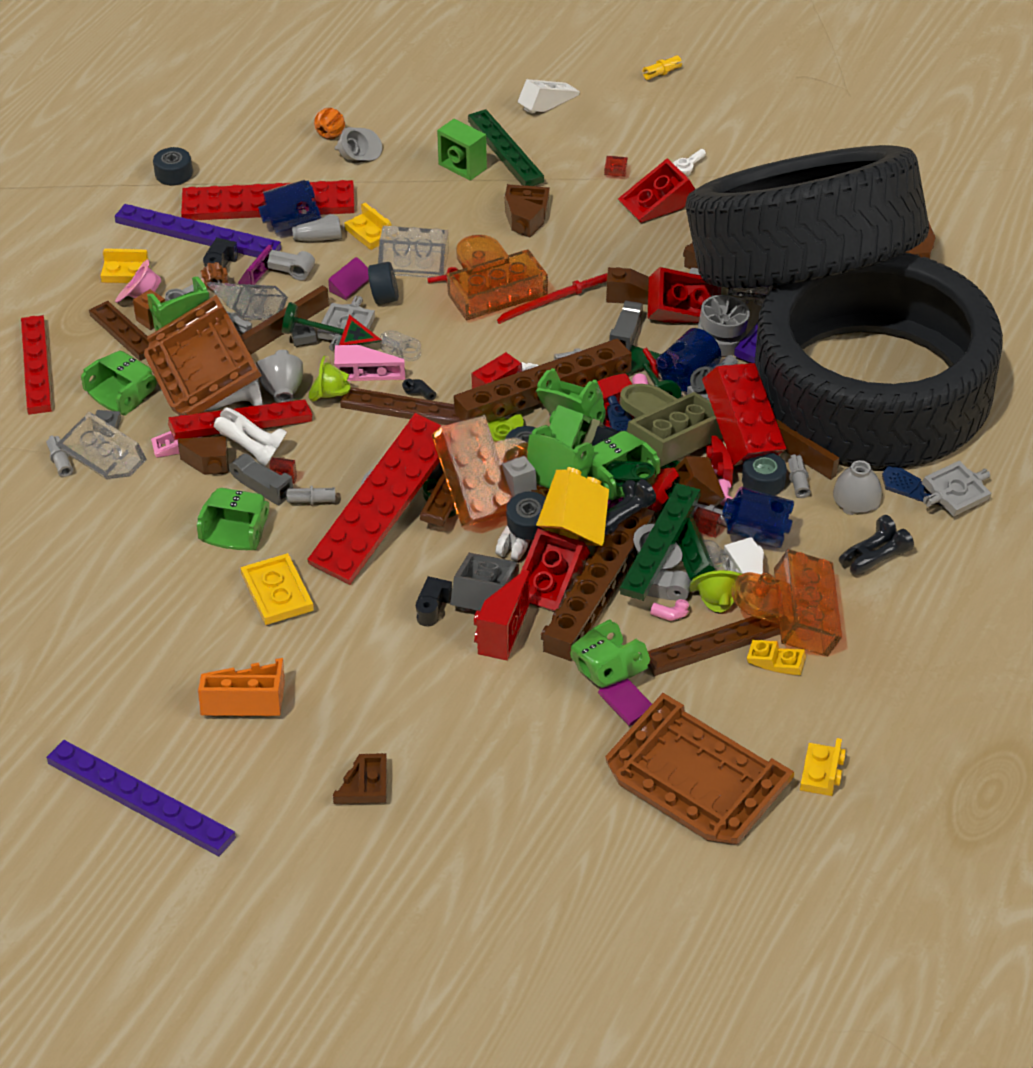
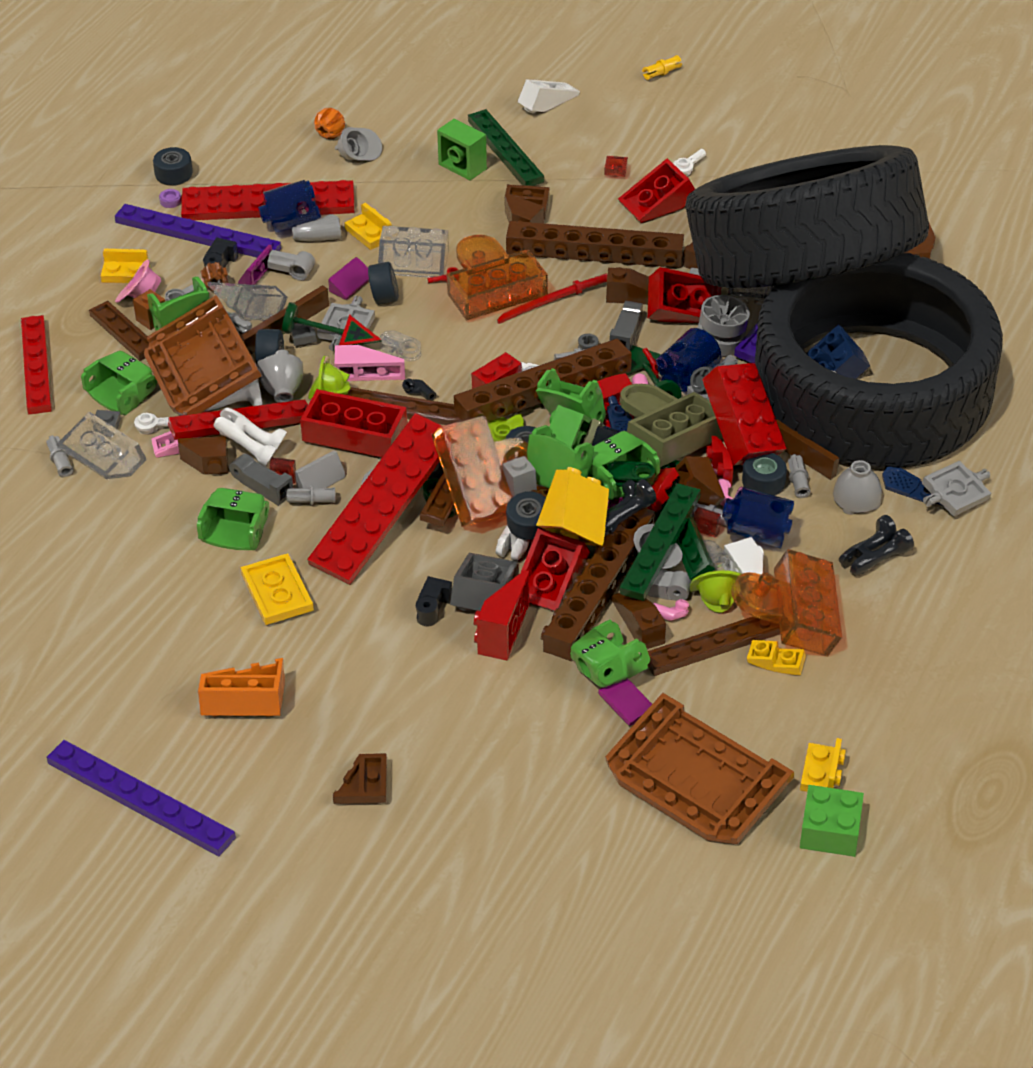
(149, 423): none -> white plate
(170, 198): none -> medium lavender tile
(268, 343): none -> black wheel
(321, 472): none -> light grey slope
(352, 423): none -> red brick
(586, 339): none -> dark grey bush
(596, 244): none -> reddish brown brick
(641, 619): none -> reddish brown slope
(831, 820): none -> bright green brick
(840, 354): none -> dark blue slope

